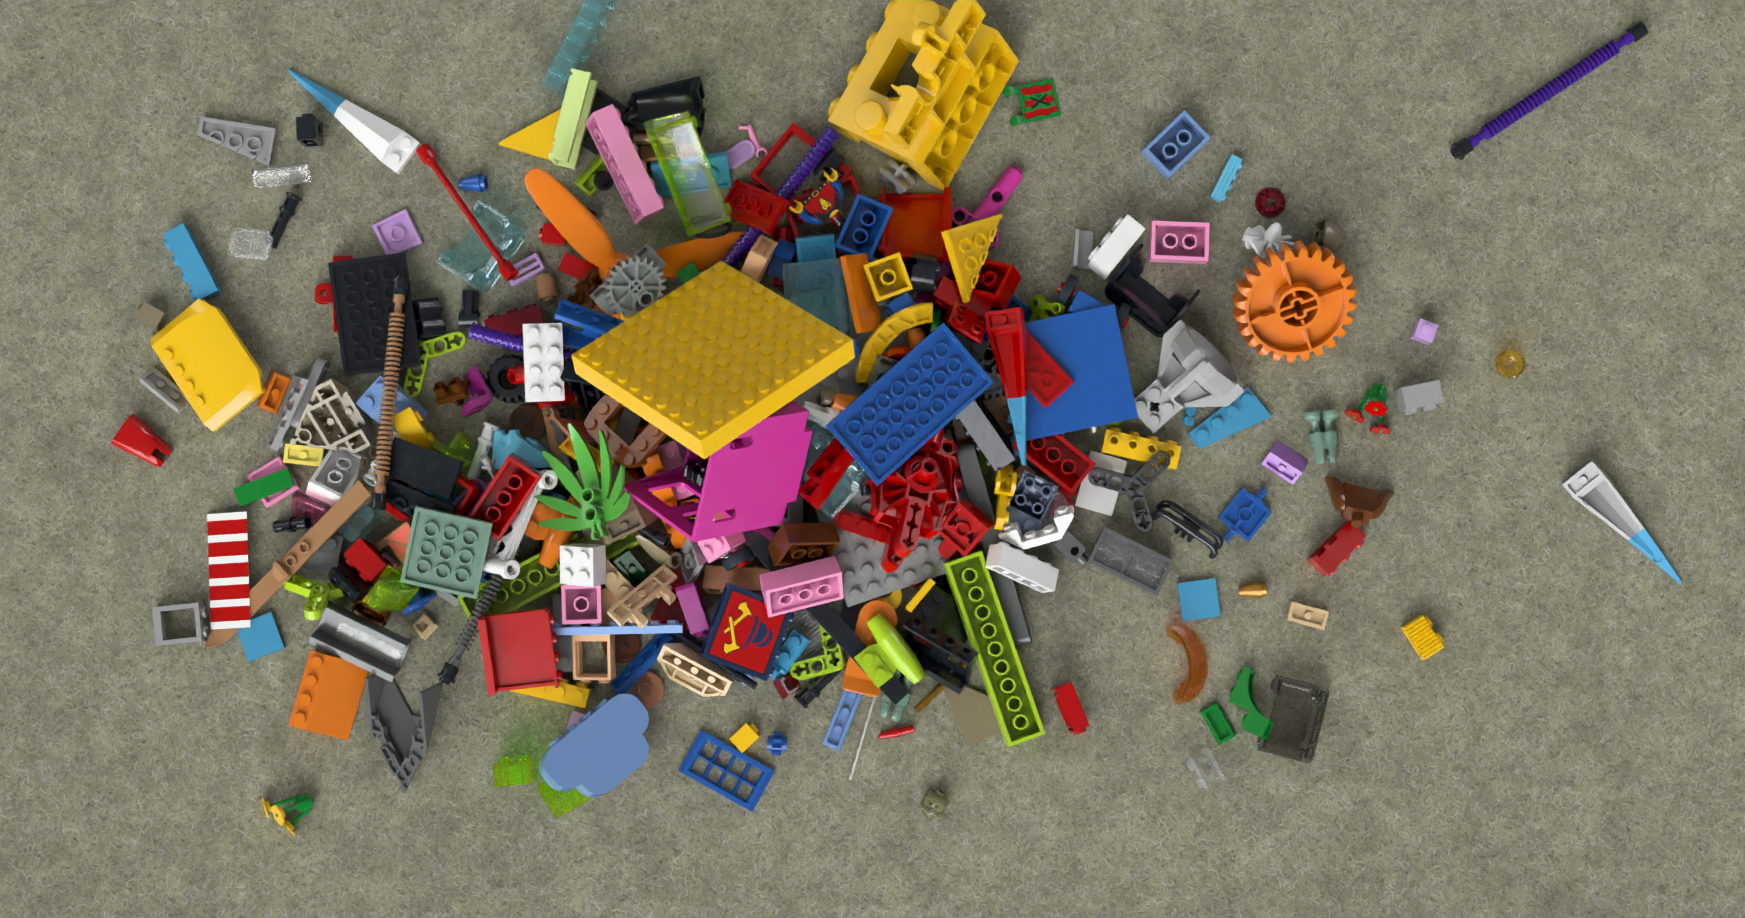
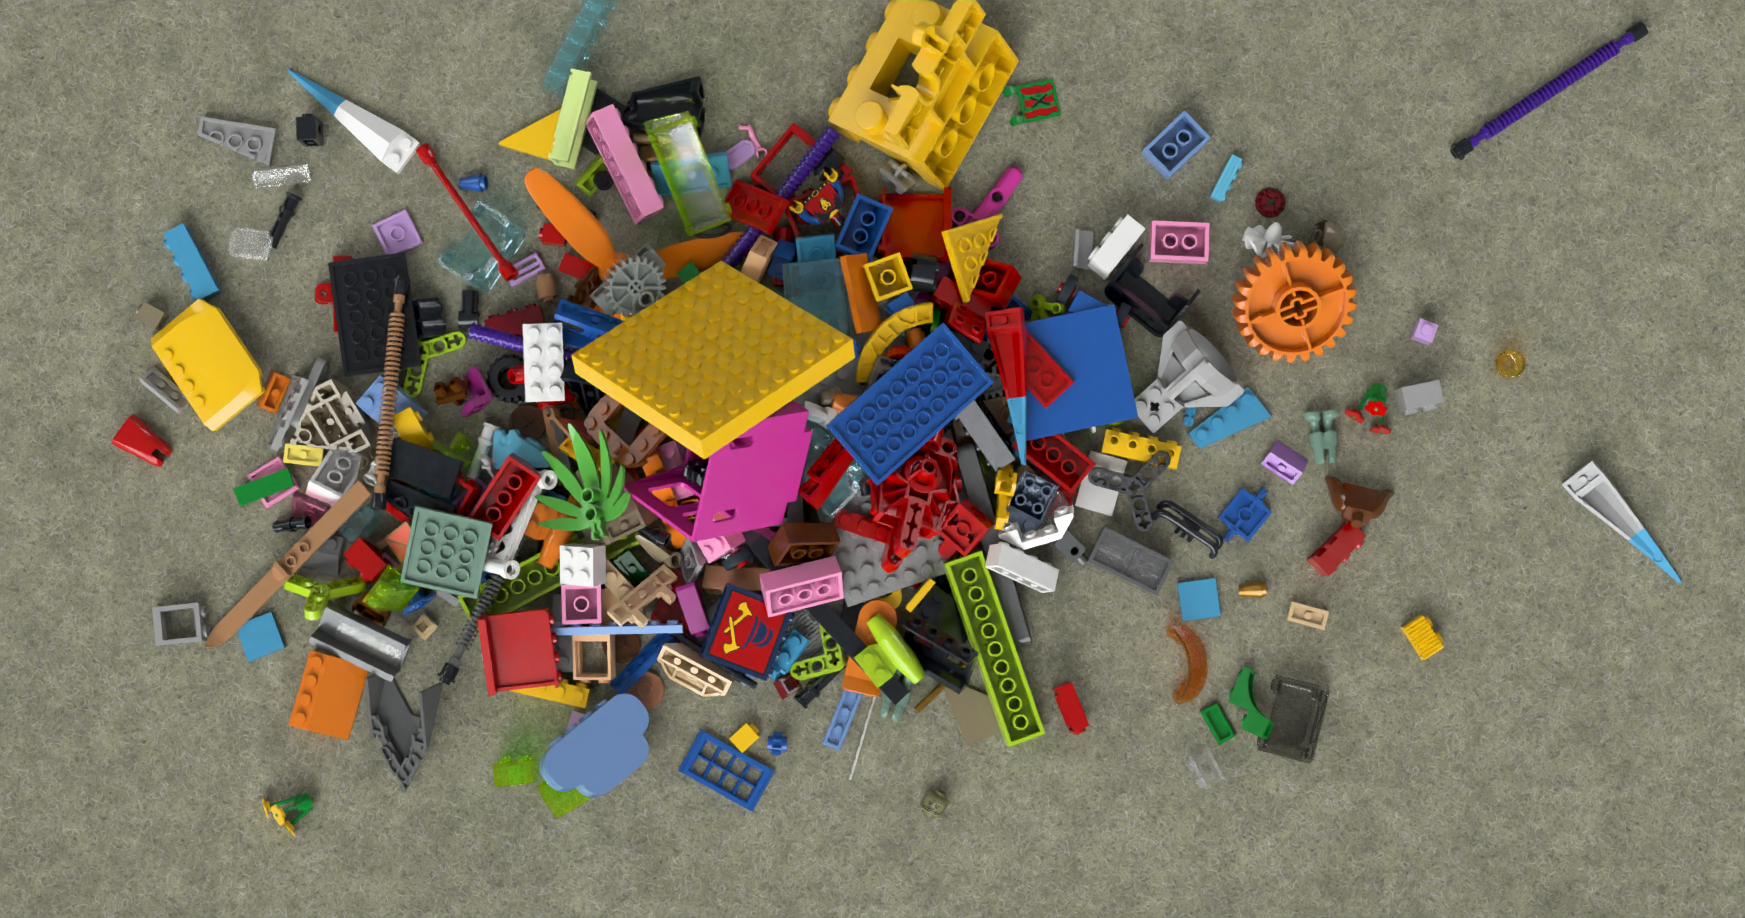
(228, 570): red sticker -> none
(348, 581): black bracket -> none
(896, 732): red piece -> none

